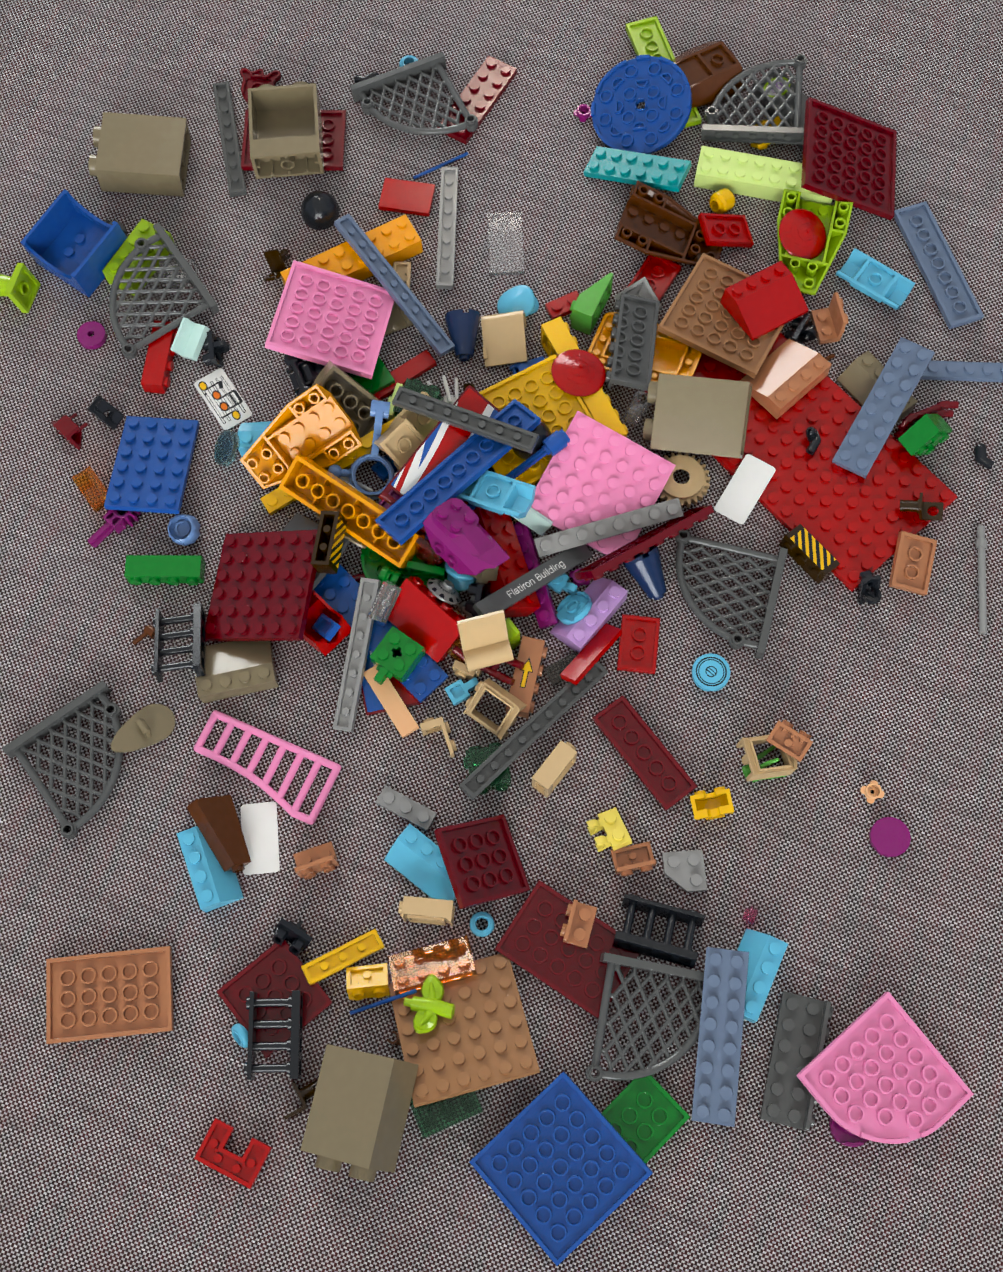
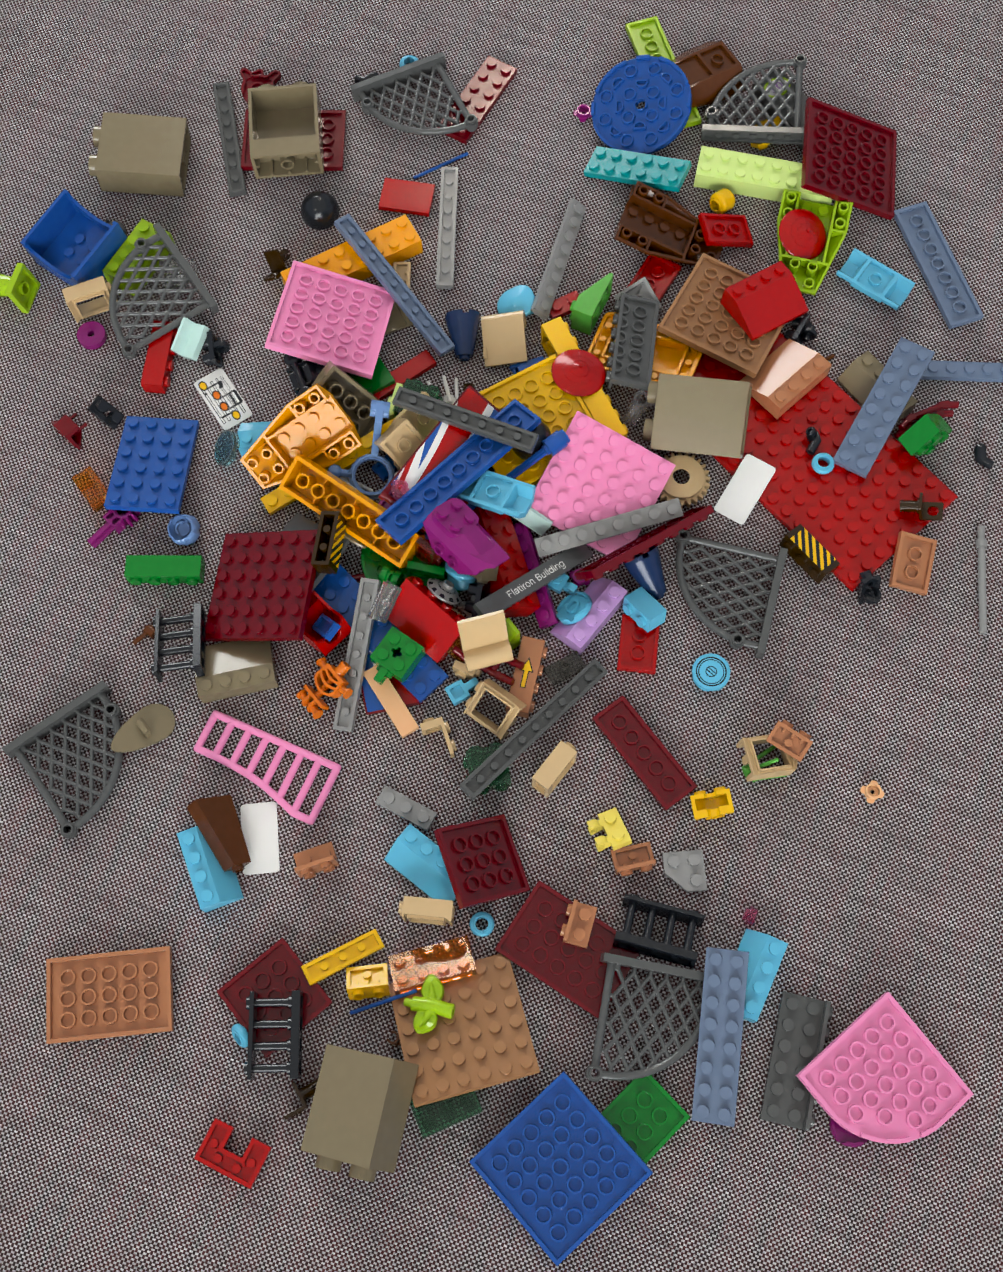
(85, 291): none -> tan window
(293, 934): black hips -> none
(328, 675): none -> orange piece
(396, 484): none -> clear pink plate
(505, 243): clear tile -> none
(558, 259): none -> light grey plate
(591, 654): red tile -> none
(644, 609): none -> medium azure brick
(819, 469): none -> medium azure piece
(830, 321): nougat bracket -> none
(889, 837): magenta tile -> none

